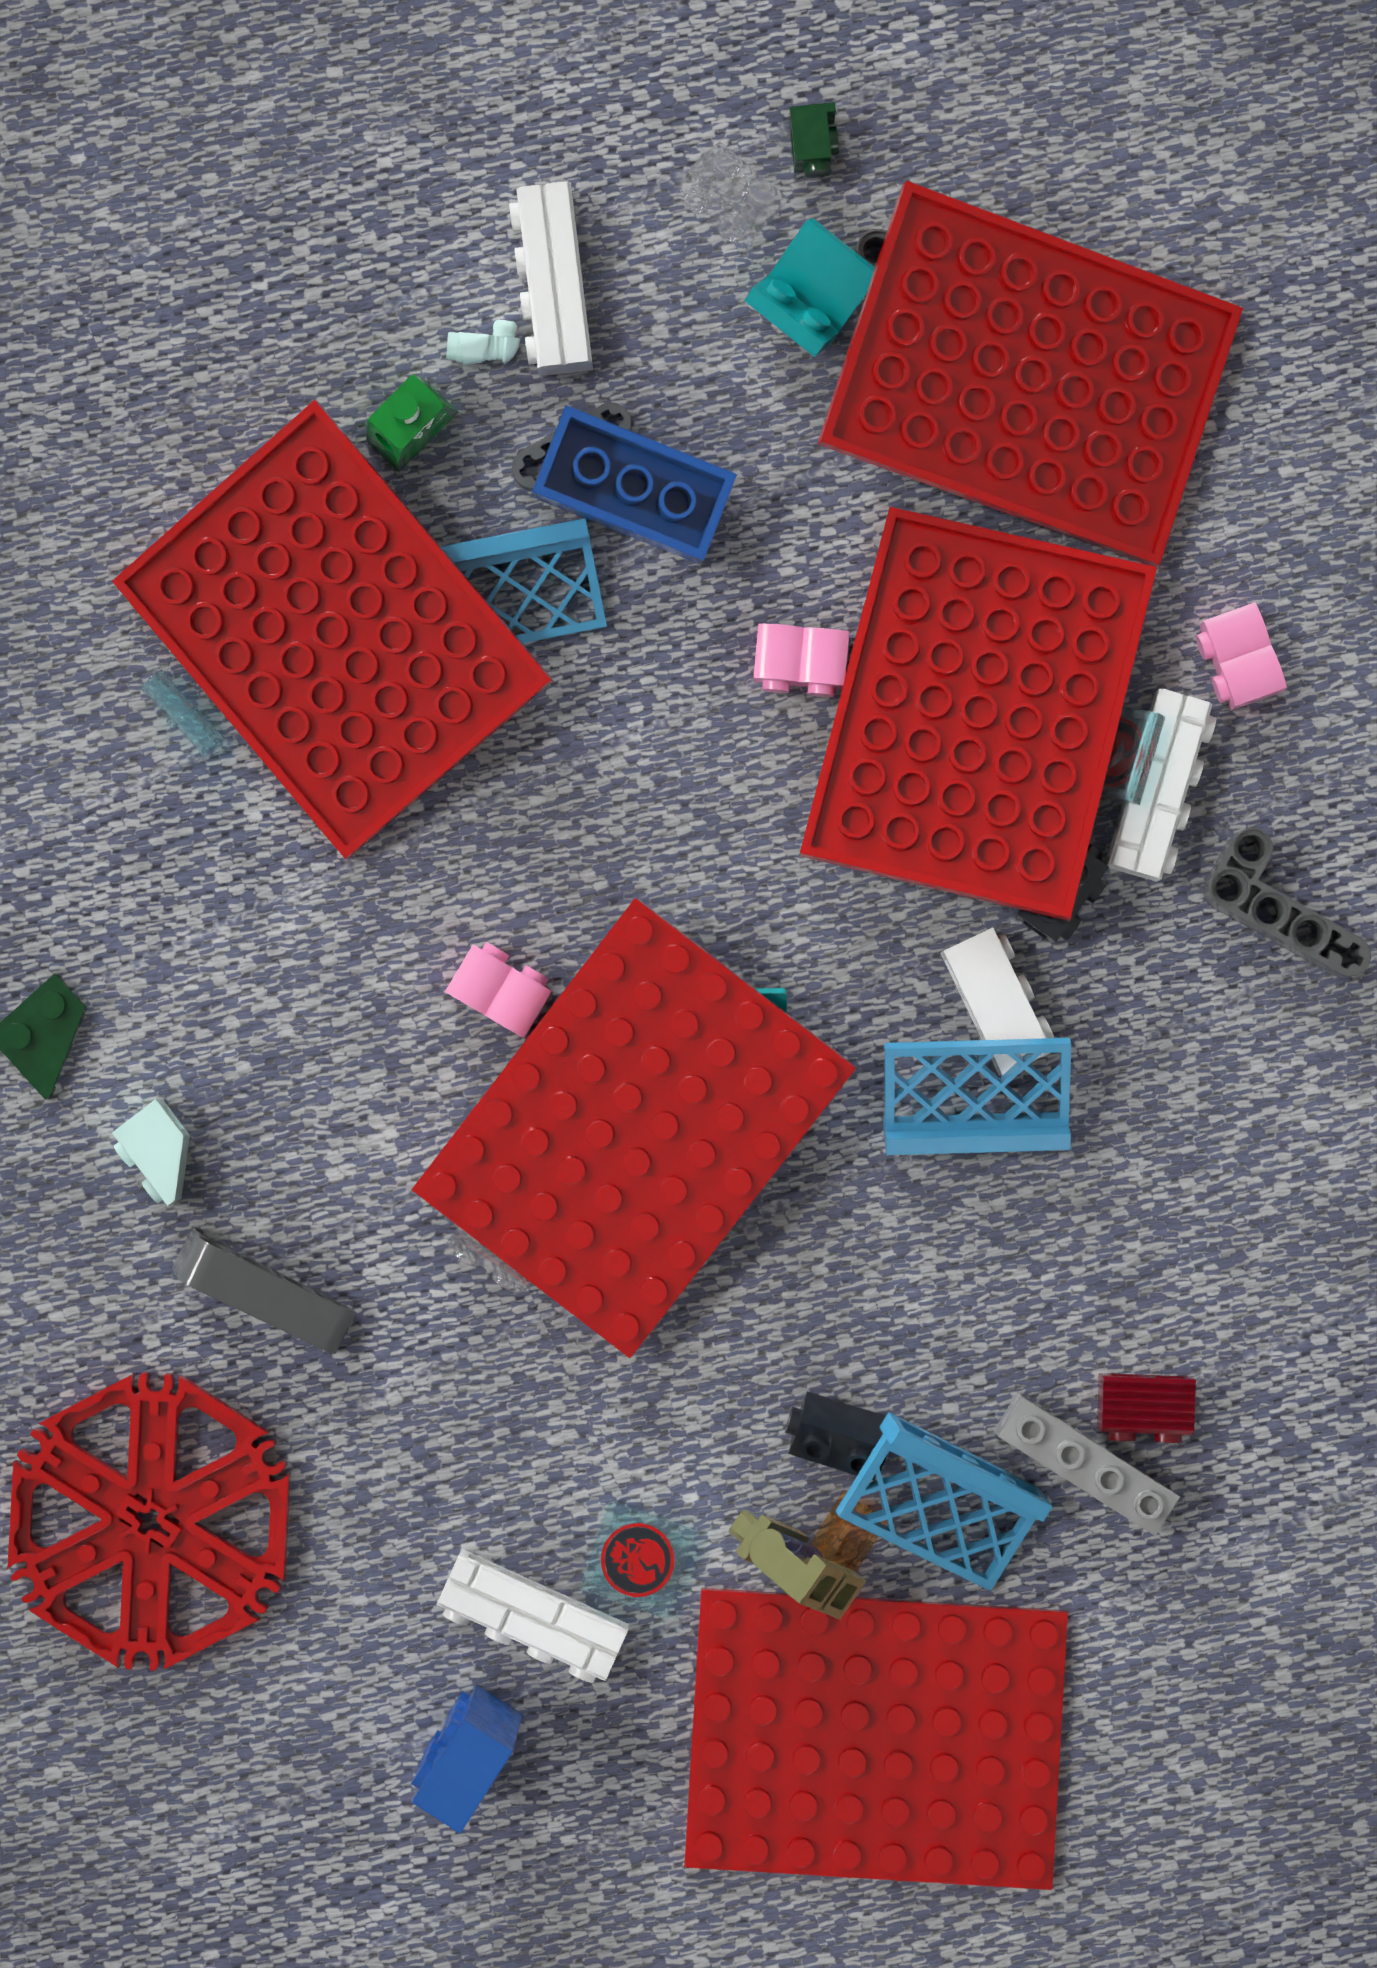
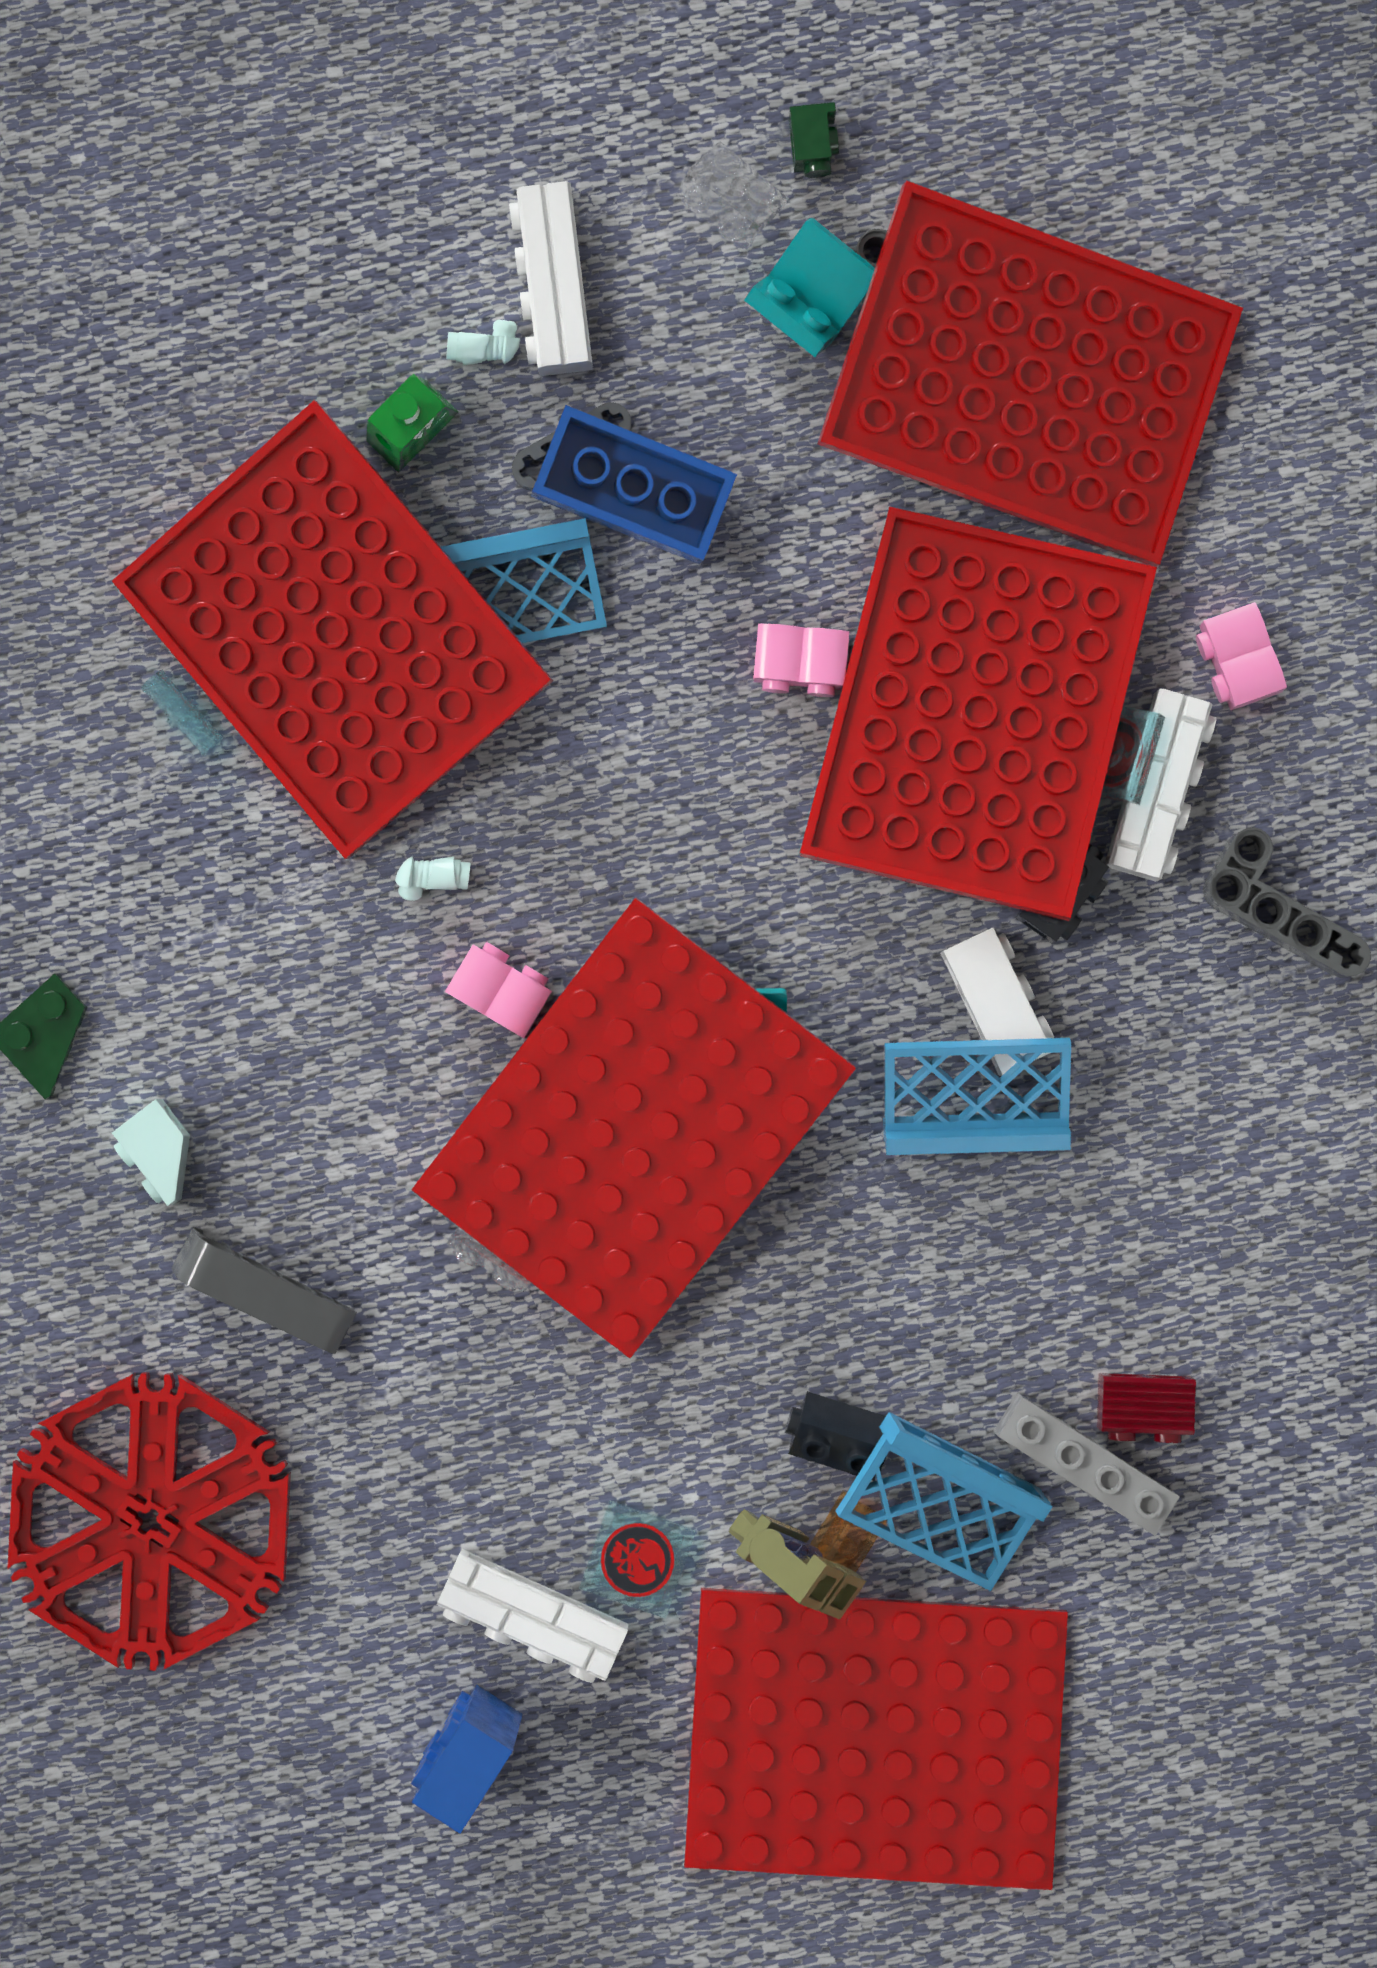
(434, 874): none -> light aqua arm

